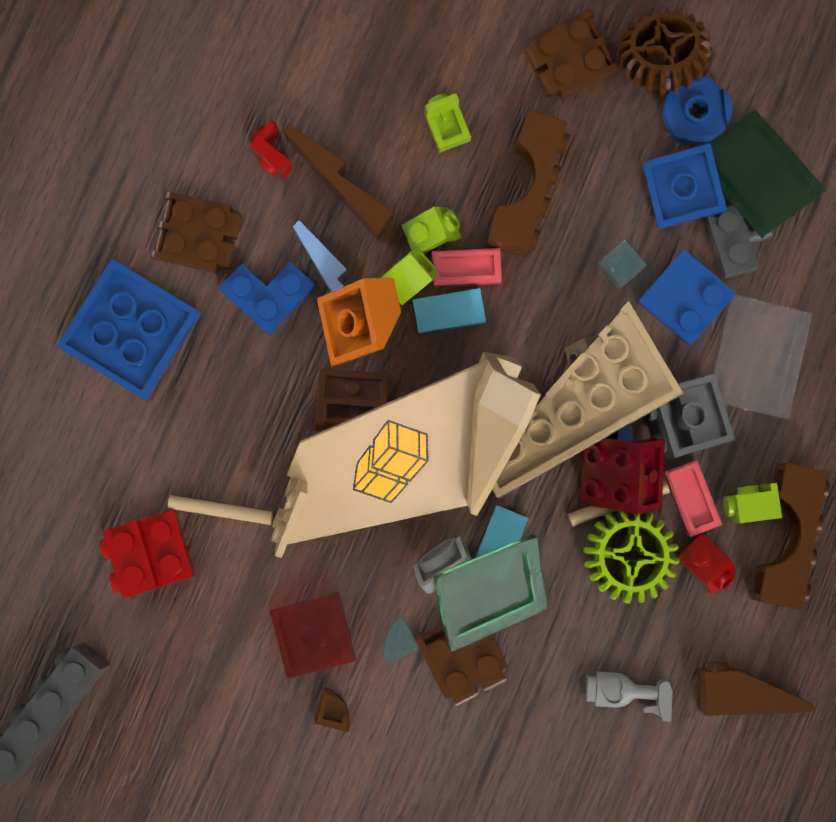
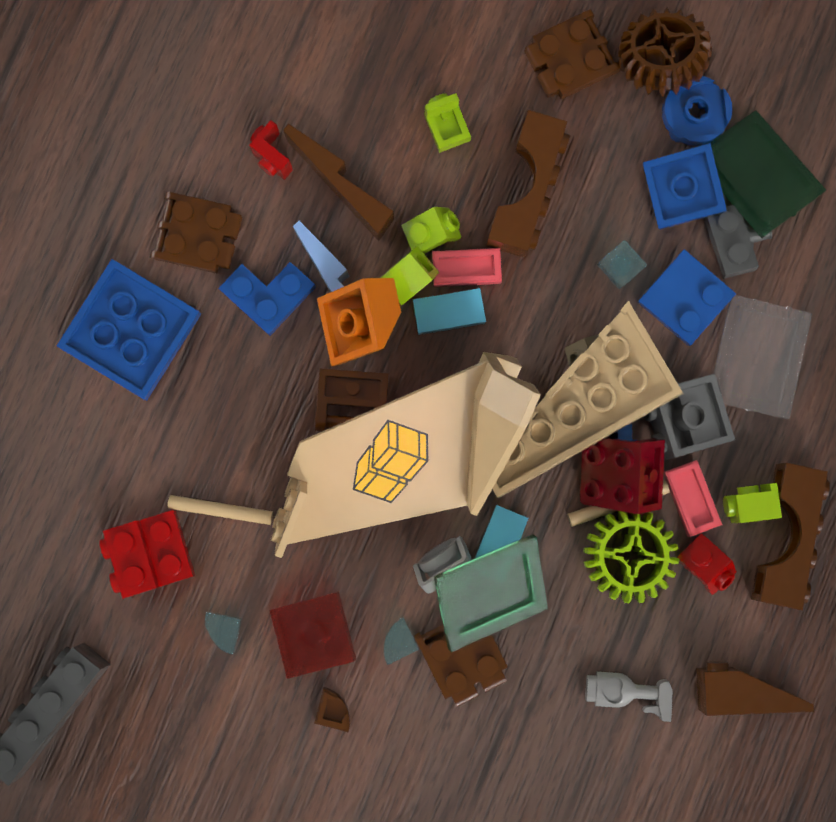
(223, 630): none -> clear light blue tile

